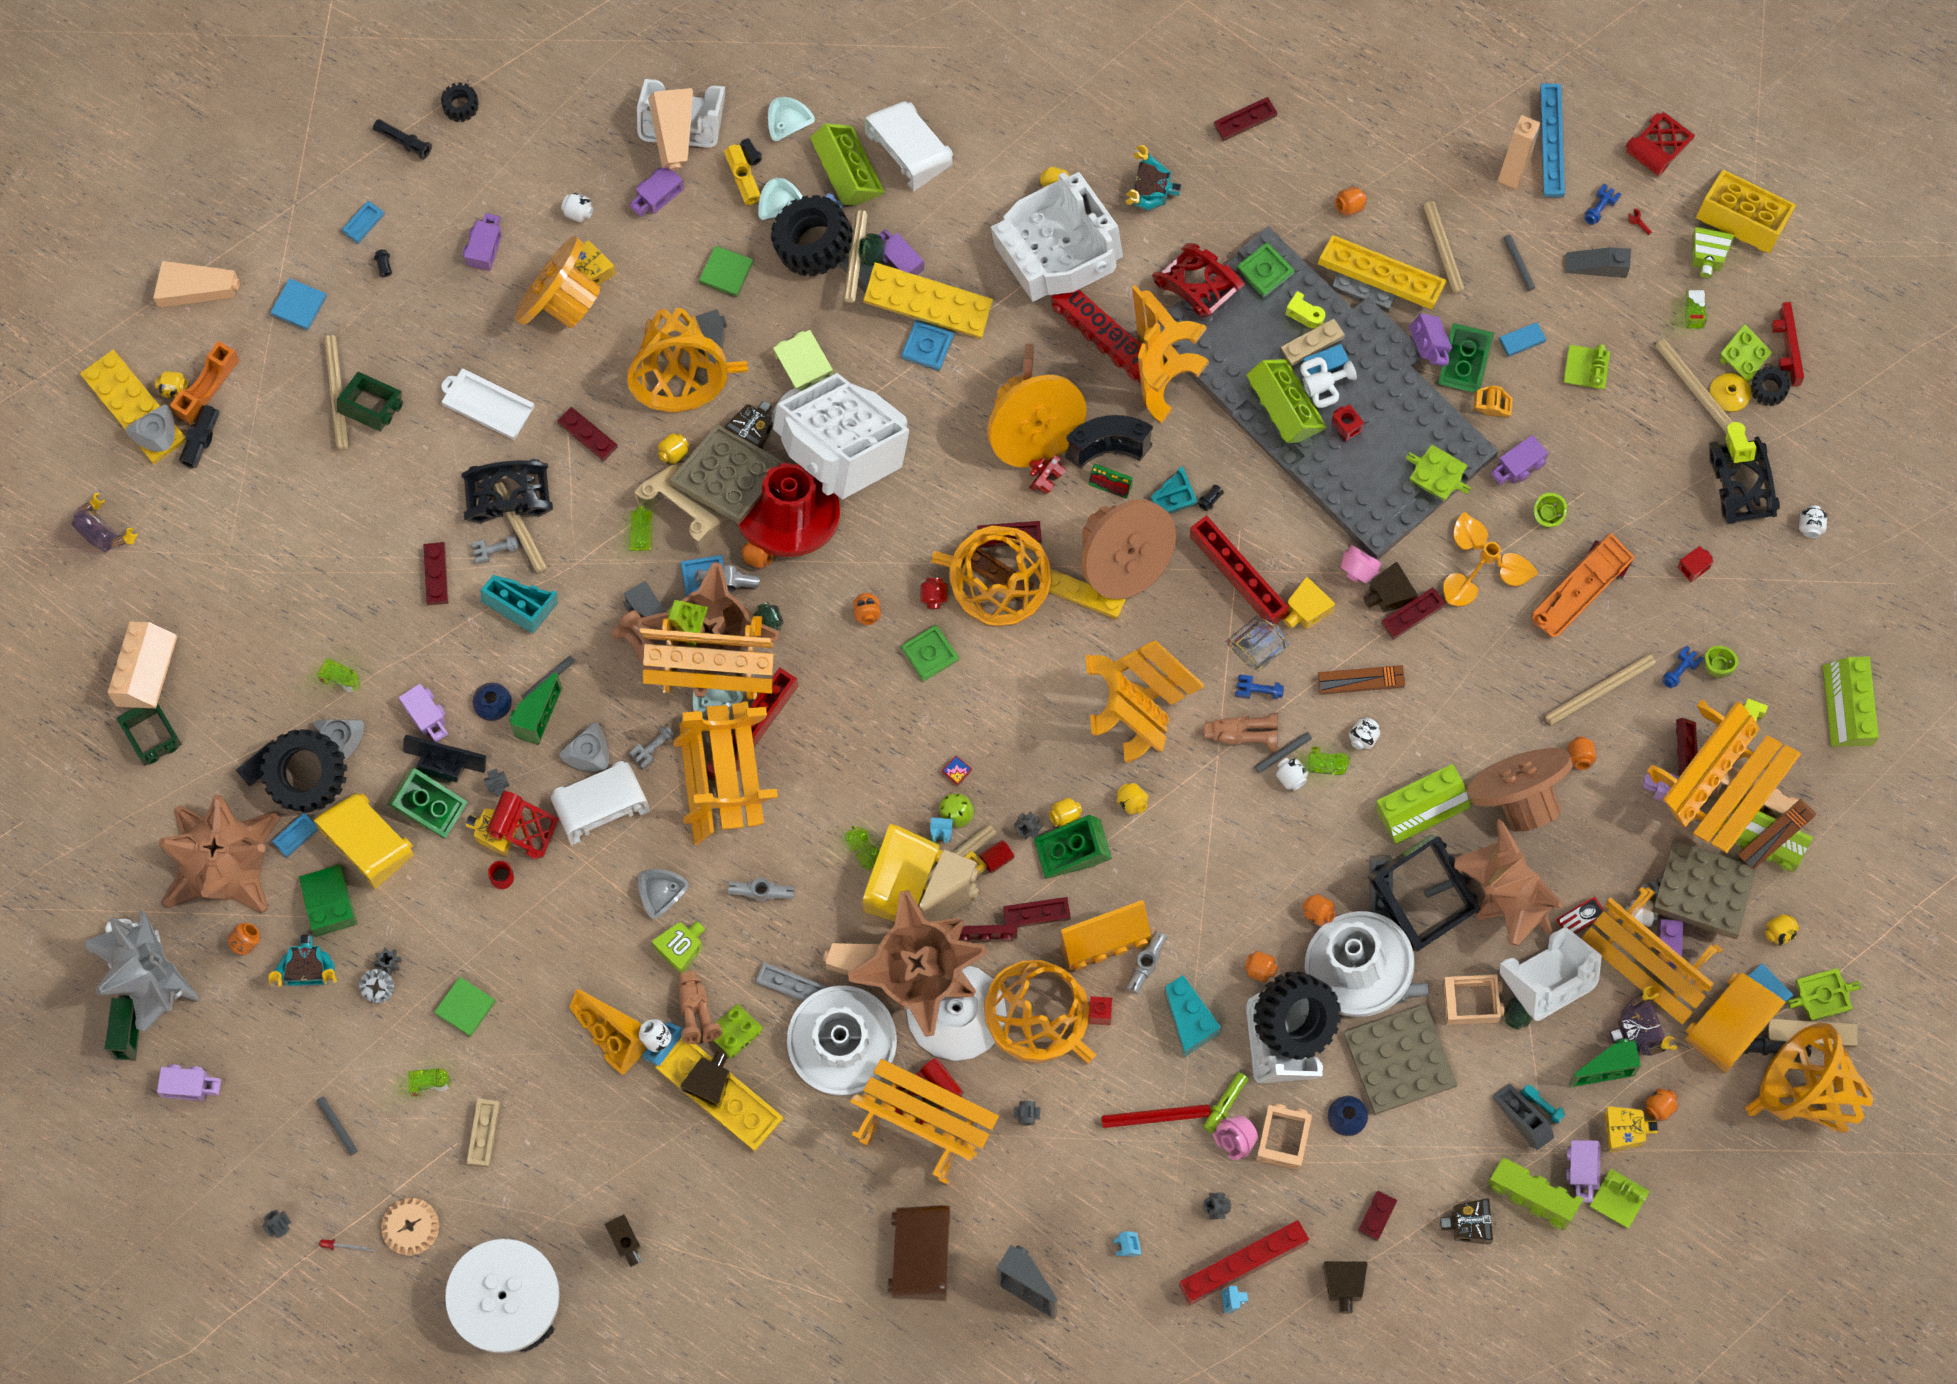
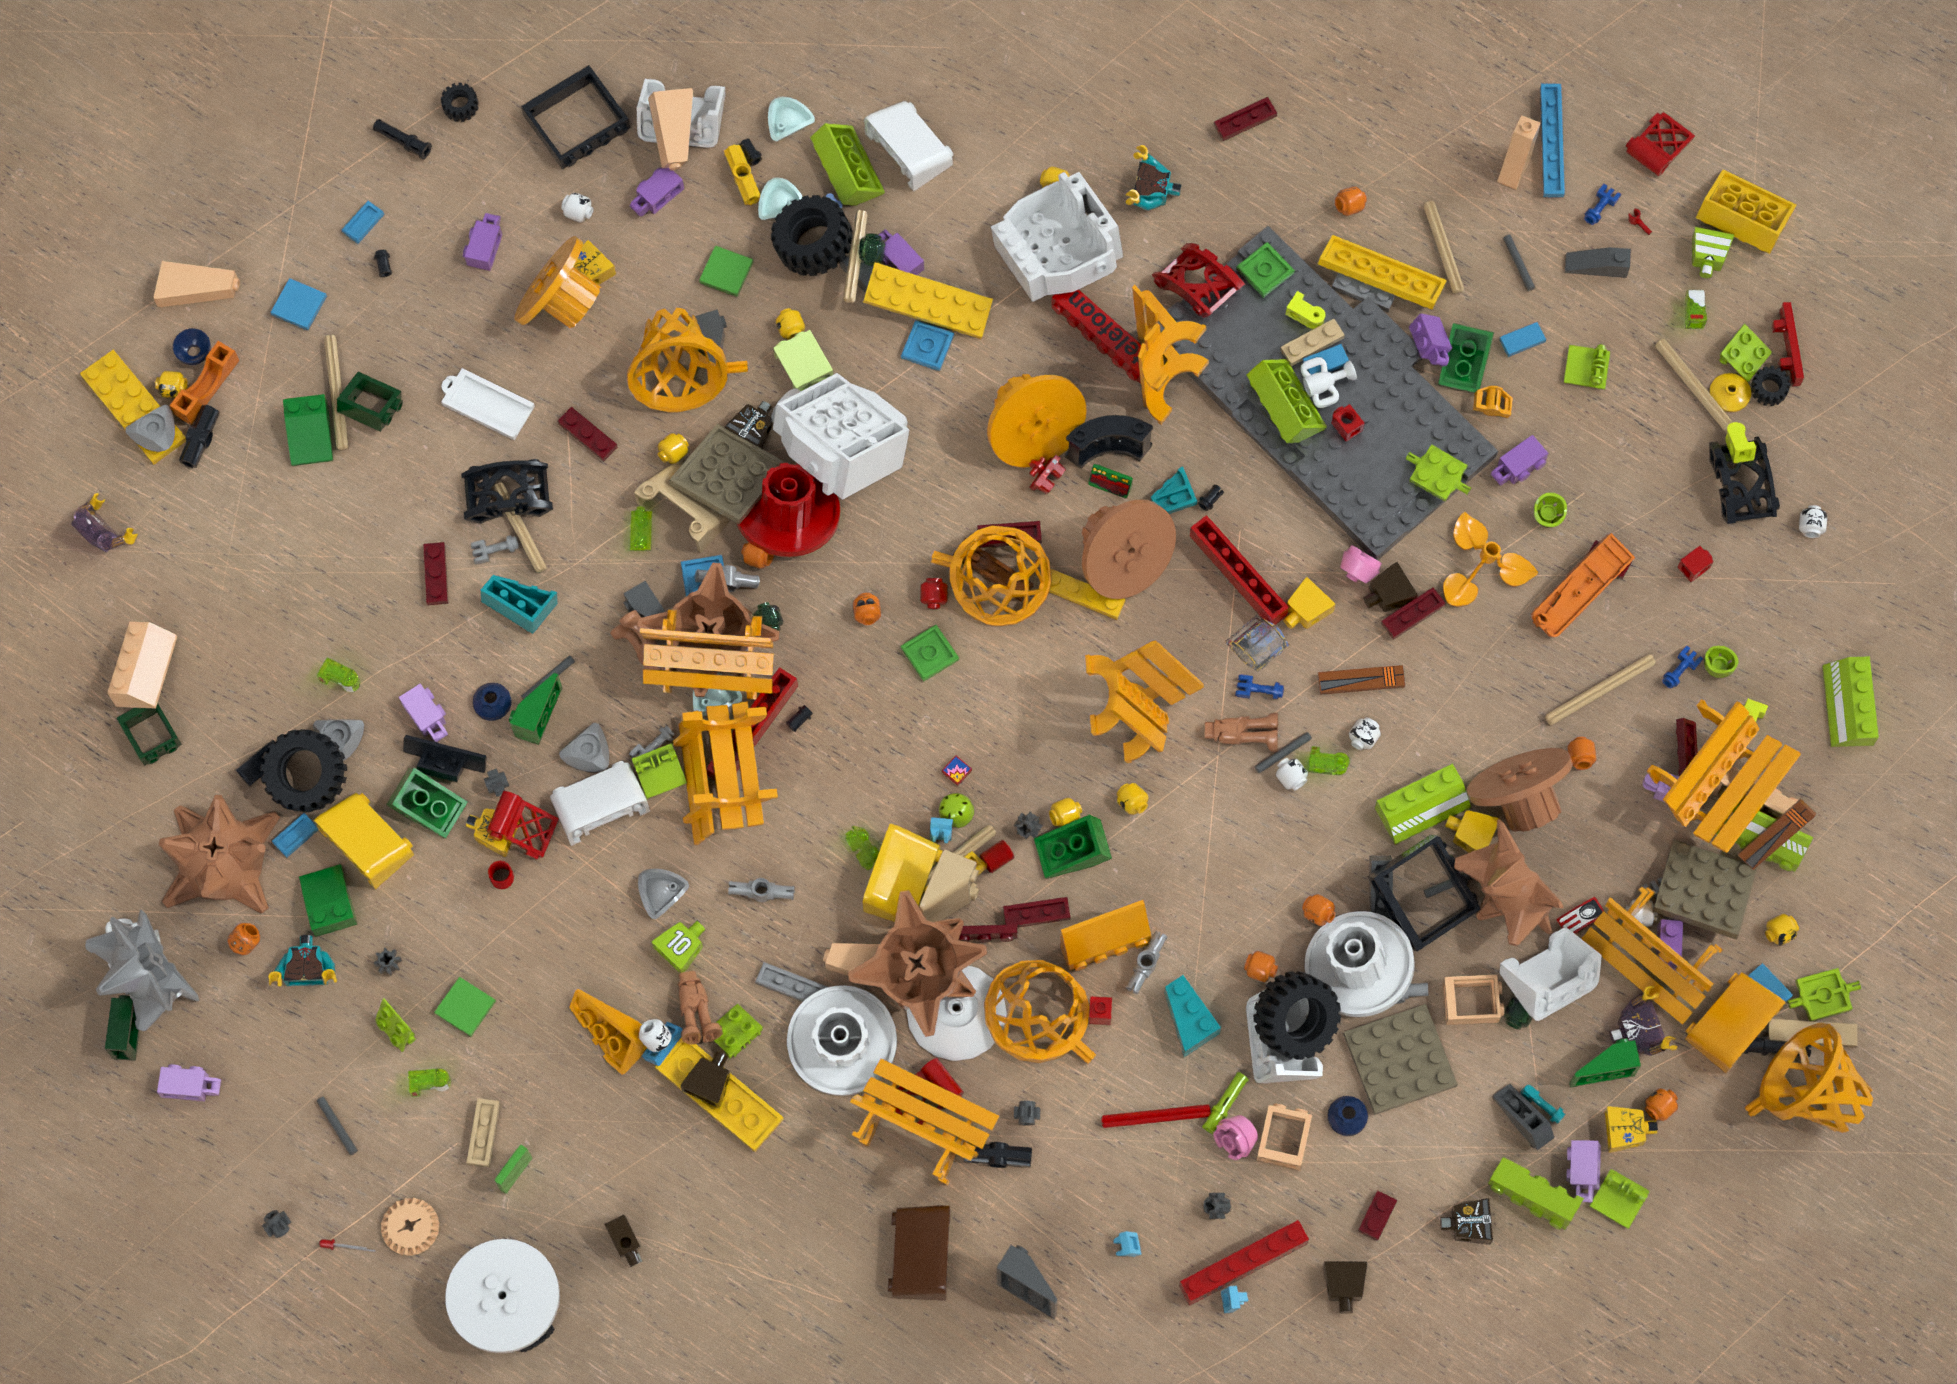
(191, 338): none -> dark blue piece
(308, 429): none -> green slope
(385, 981): light grey gear -> none
(394, 1026): none -> lime hinge
(513, 1169): none -> bright green tile
(562, 91): none -> black window
(659, 771): none -> lime hinge
(687, 617): lime wing -> none
(789, 323): none -> yellow head
(799, 718): none -> black pin
(1002, 1155): none -> black piece
(1028, 361): dark orange tile -> none
(1473, 831): none -> yellow torso

